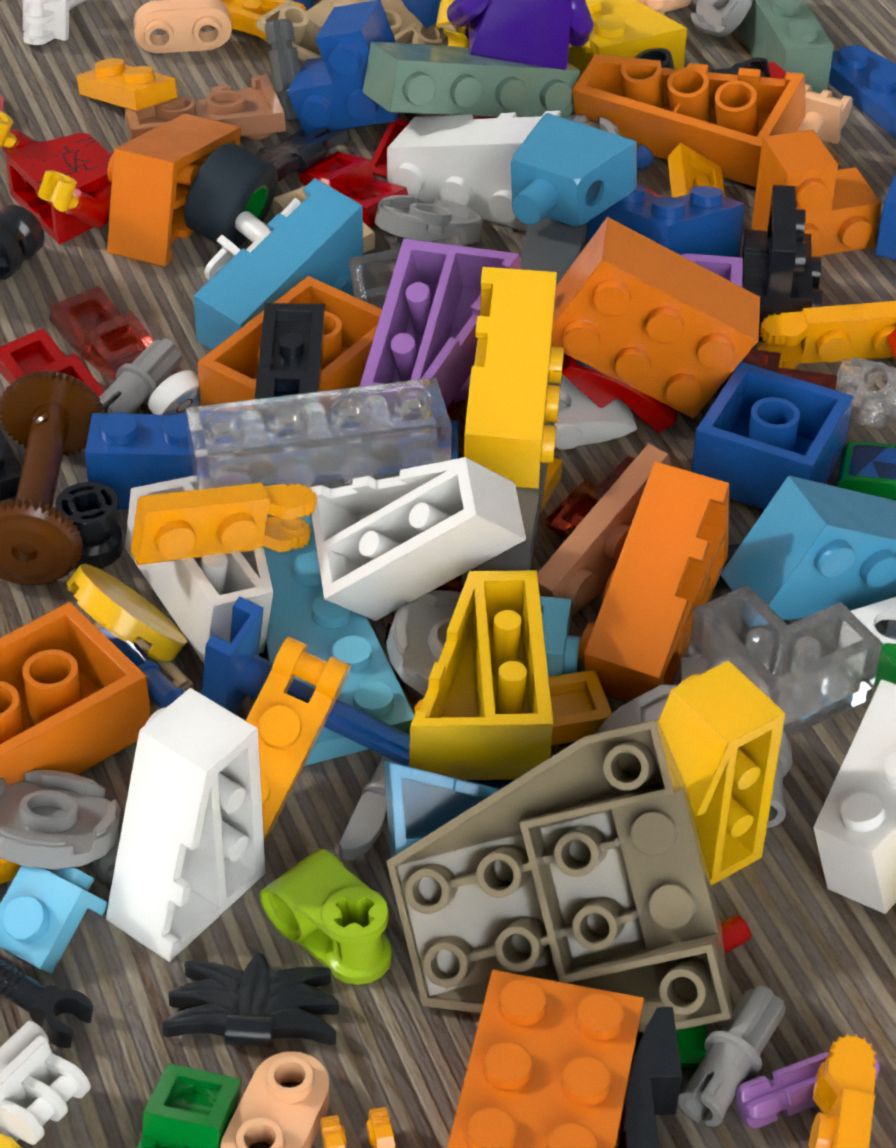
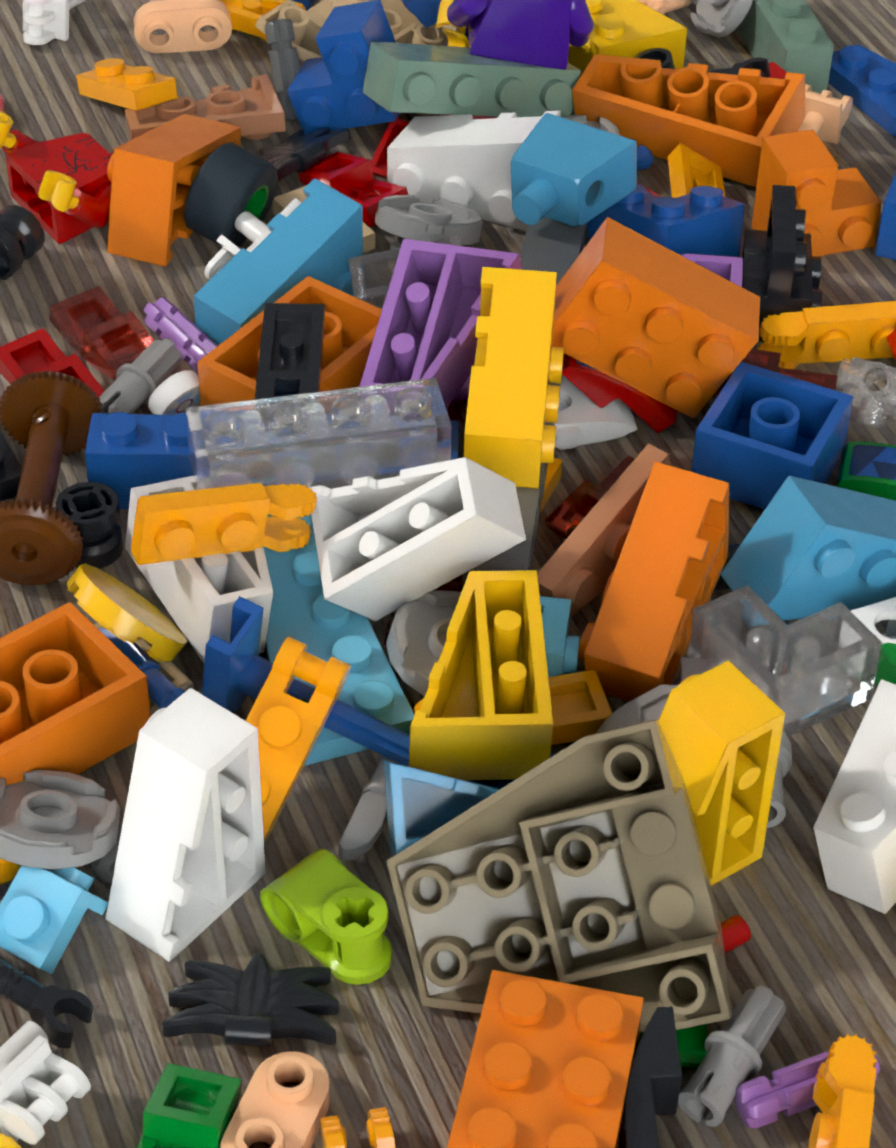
(172, 324): none -> medium lavender axle

